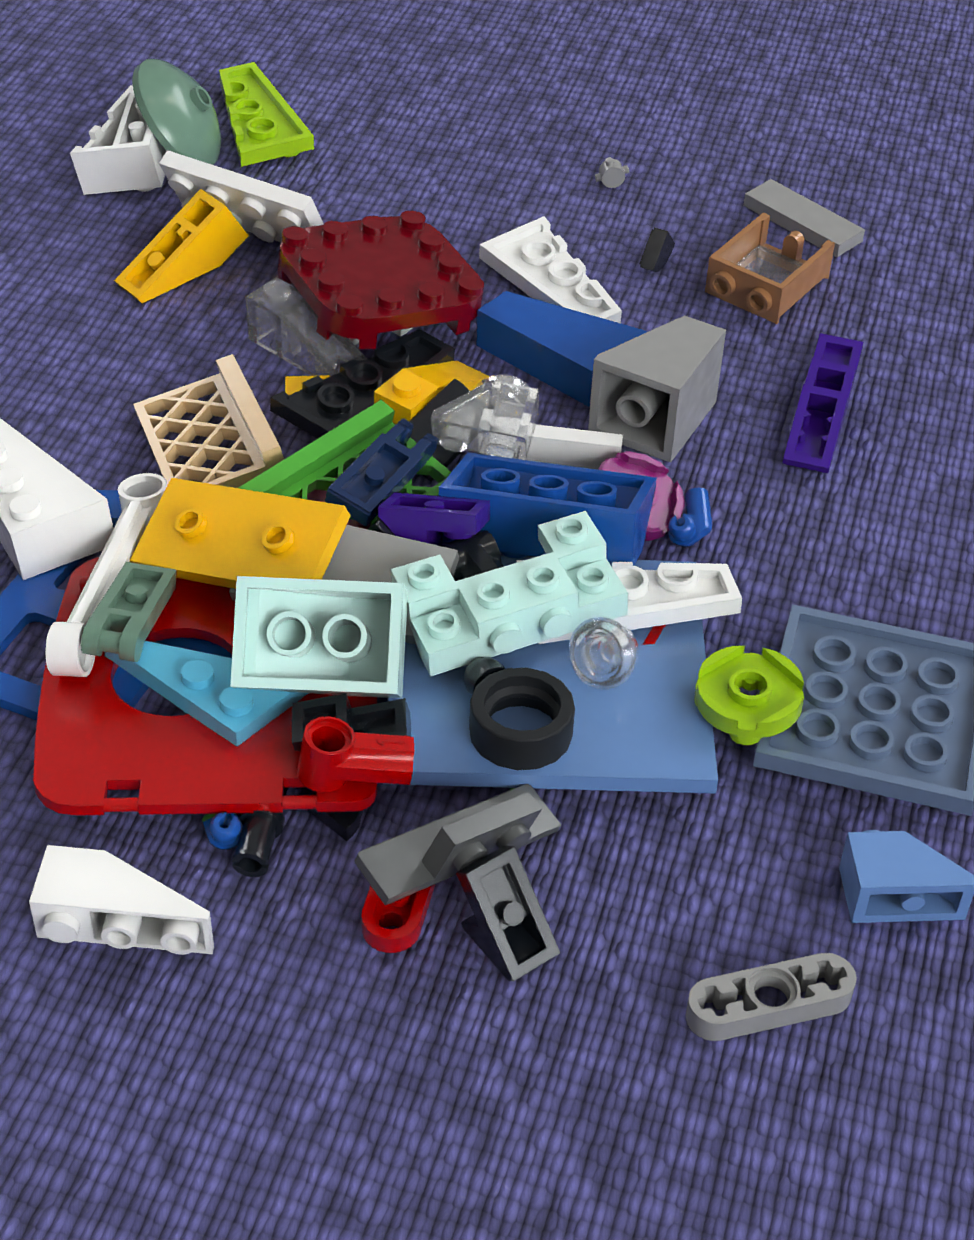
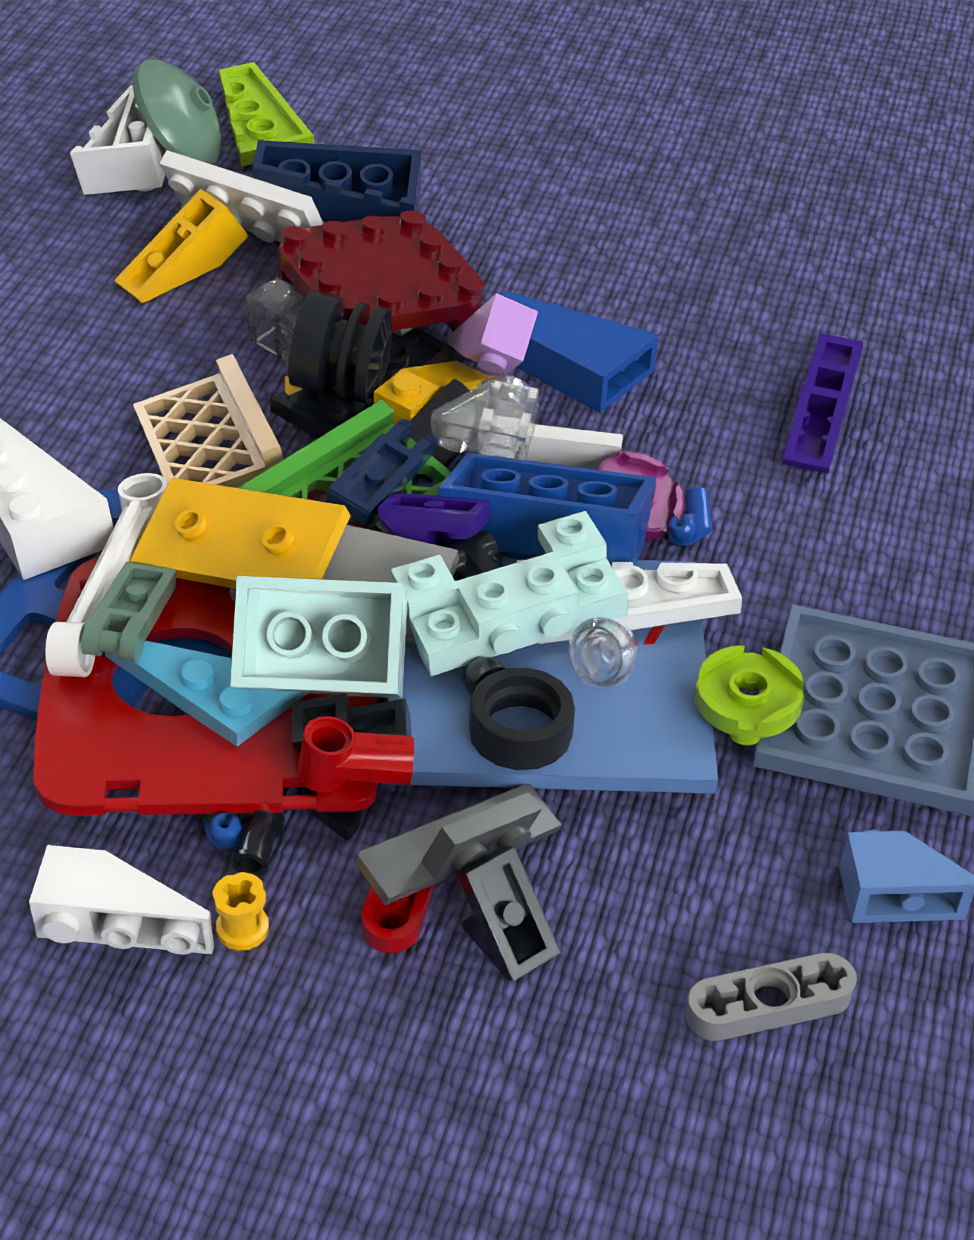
(240, 907): none -> yellow bush
(331, 345): none -> black wheel
(343, 179): none -> dark blue wedge
(496, 335): none -> lavender slope
(545, 270): white wing -> none
(611, 173): light grey piece -> none
(657, 250): black tile -> none
(658, 386): light grey slope -> none
(762, 276): medium nougat window -> none
(801, 214): light grey tile -> none

